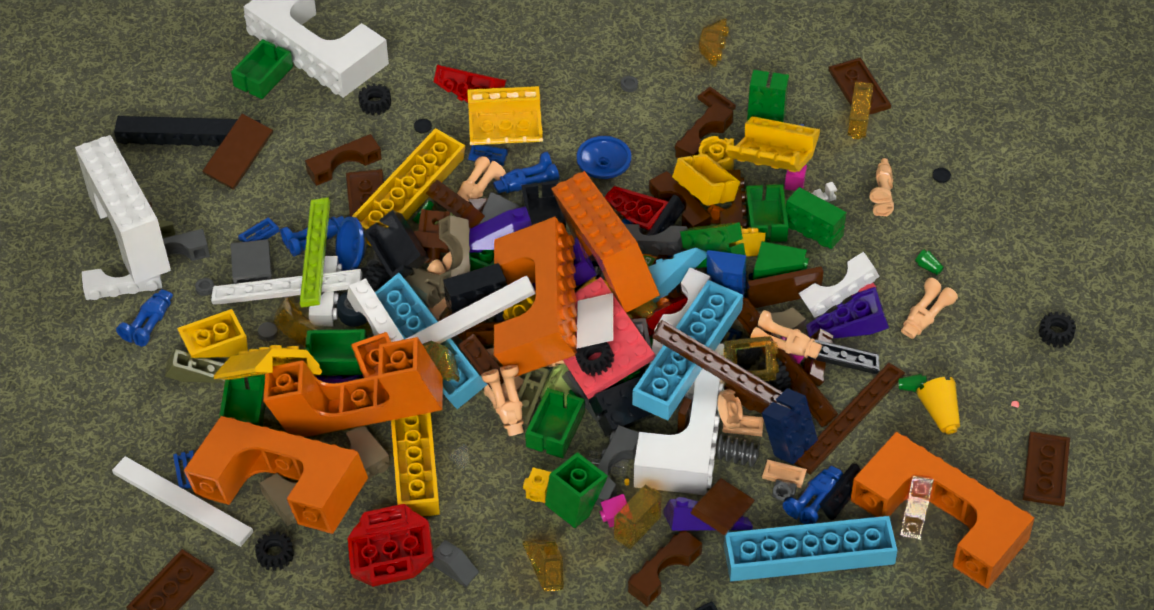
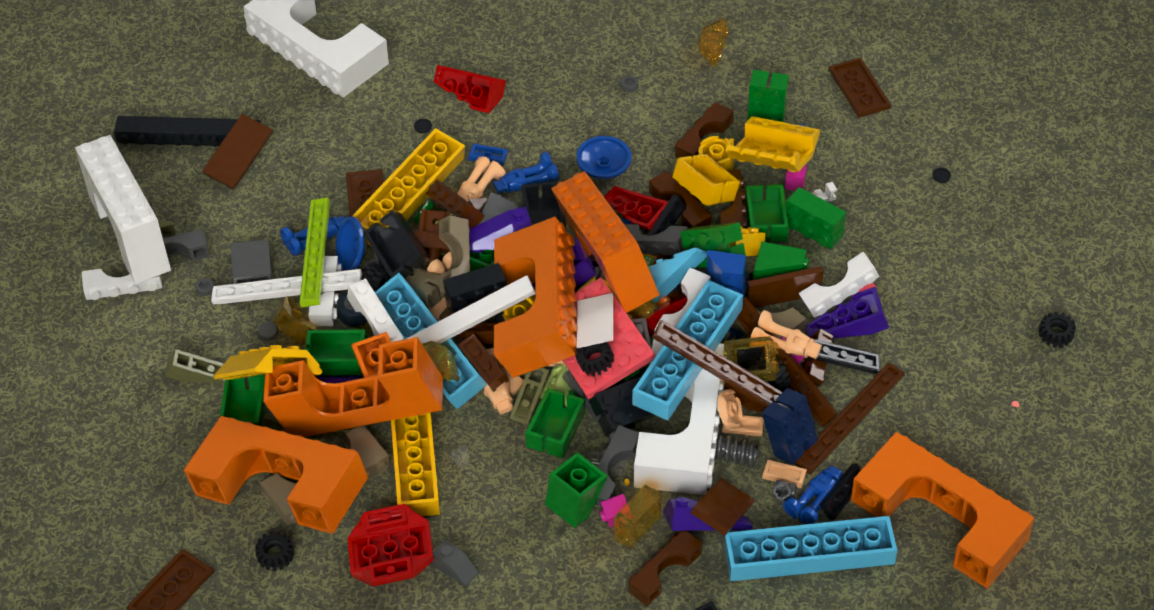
(152, 309): blue piece -> none
(183, 457): blue tile -> none
(183, 501): white tile -> none
(214, 336): yellow slope -> none
(260, 234): blue tile -> none
(261, 69): green piece -> none
(363, 150): reddish brown arch -> none
(374, 106): black tyre -> none
(504, 115): yellow slope -> none
(511, 410): light nougat piece -> none
(537, 485): yellow brick -> none
(546, 563): clear yellow slope -> none
(684, 415): reddish brown tile -> none
(711, 96): reddish brown tile -> none
(715, 210): orange tile -> none
(860, 110): clear yellow window -> none
(882, 195): light nougat piece -> none
(912, 383): green cone -> none
(916, 507): clear yellow slope -> none
(919, 316): light nougat piece -> none
(929, 262): green cone -> none
(941, 402): yellow cone -> none
(1046, 469): reddish brown tile -> none

